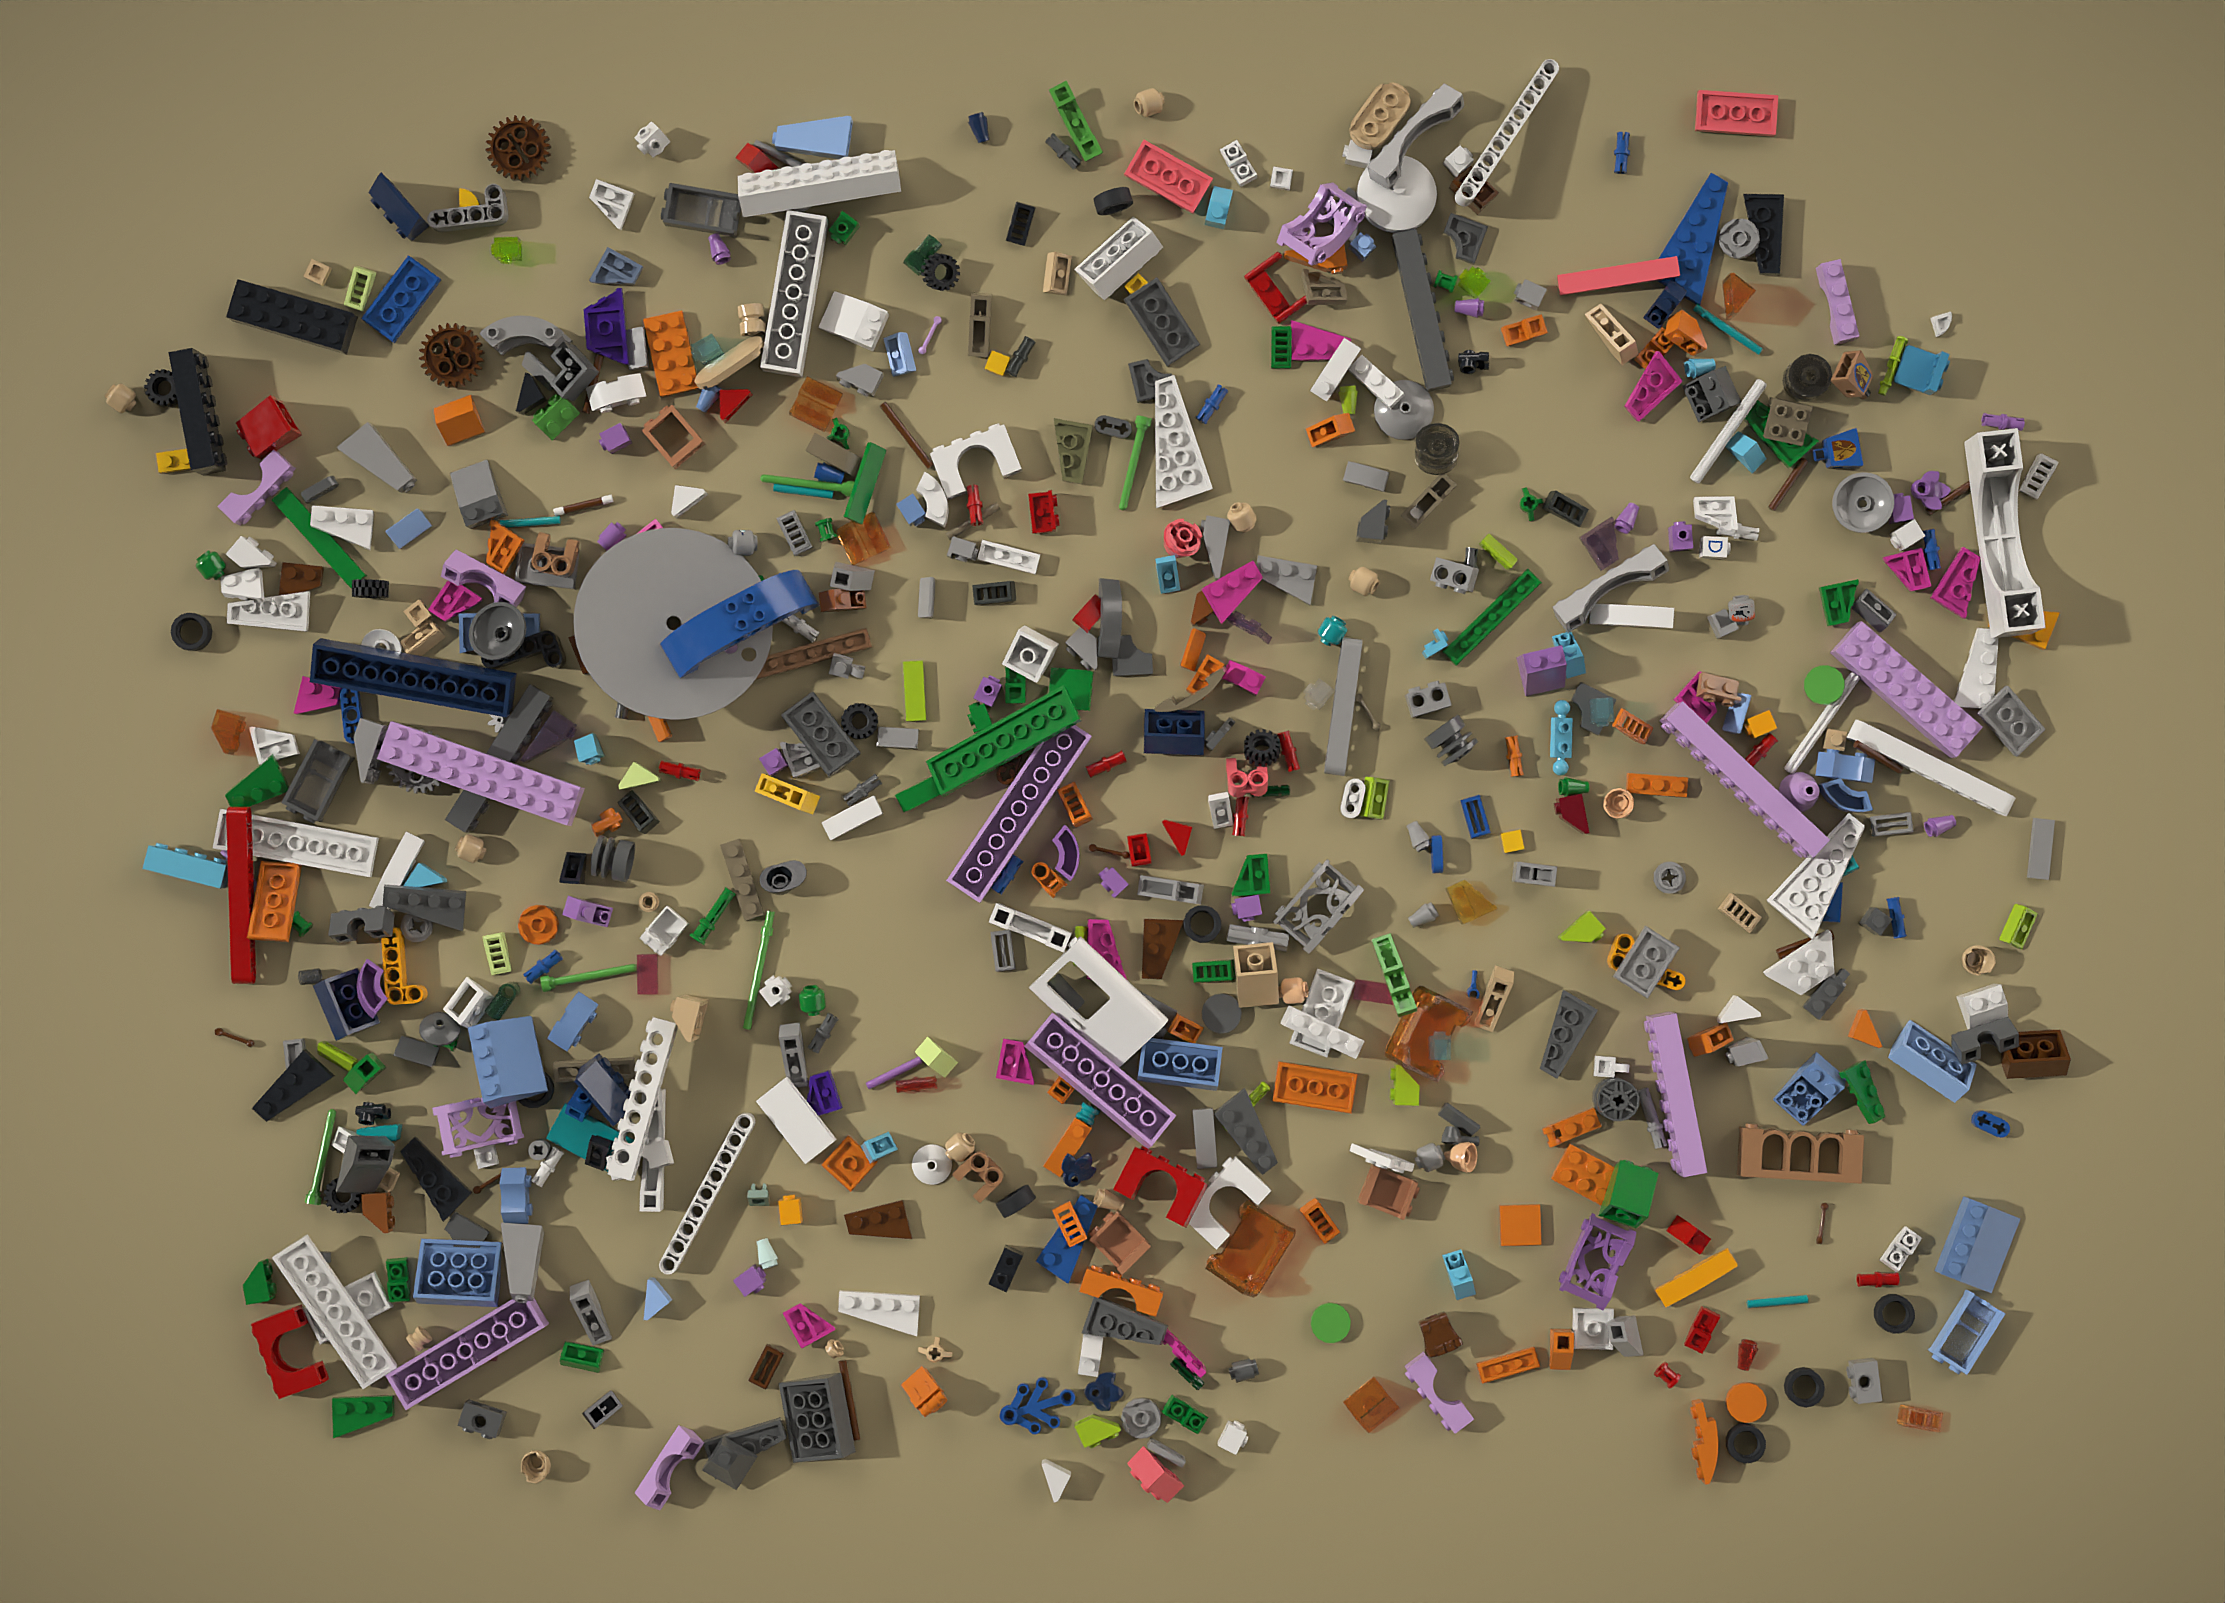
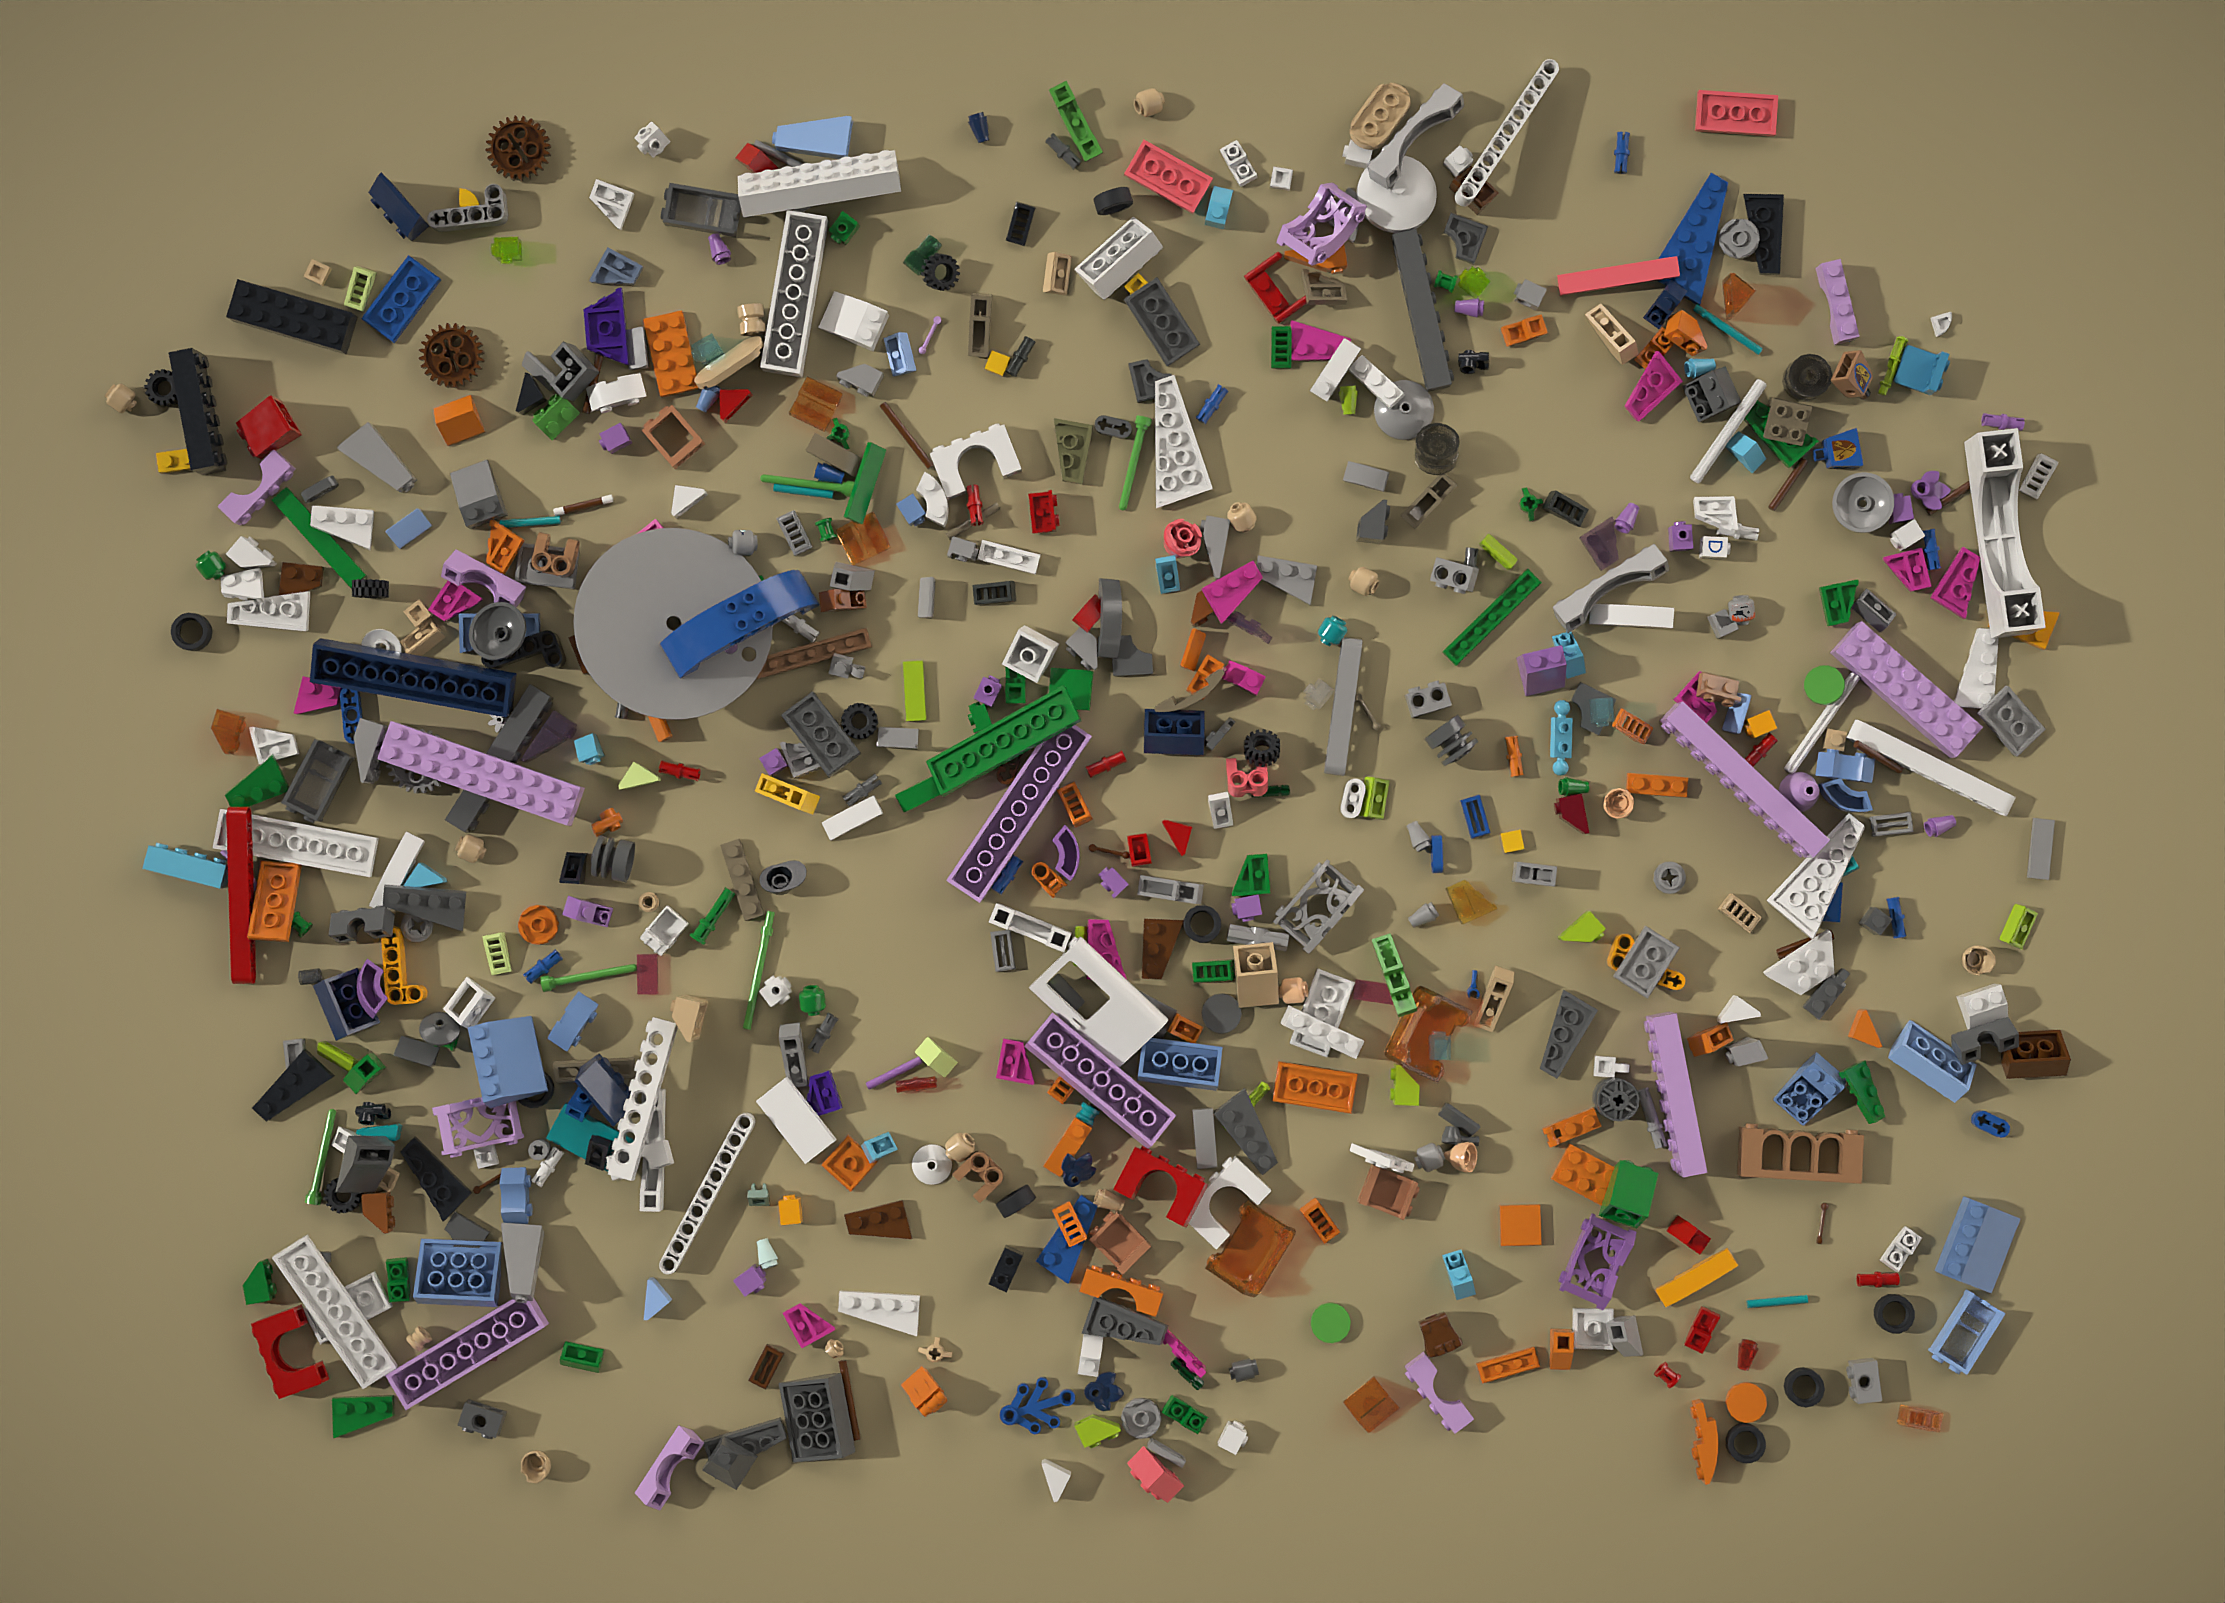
(219, 1031): reddish brown hinge -> none
(502, 1001): clear green piece -> none
(522, 330): light grey fence -> none
(589, 1312): light grey slope -> none
(602, 1409): slope -> none
(612, 535): medium lavender brick -> none
(649, 824): pearl dark grey slope -> none
(1240, 816): red pin -> none
(1288, 751): red pin -> none
(1330, 429): orange slope -> none
(1362, 246): light blue brick -> none
(1433, 647): medium azure bracket -> none

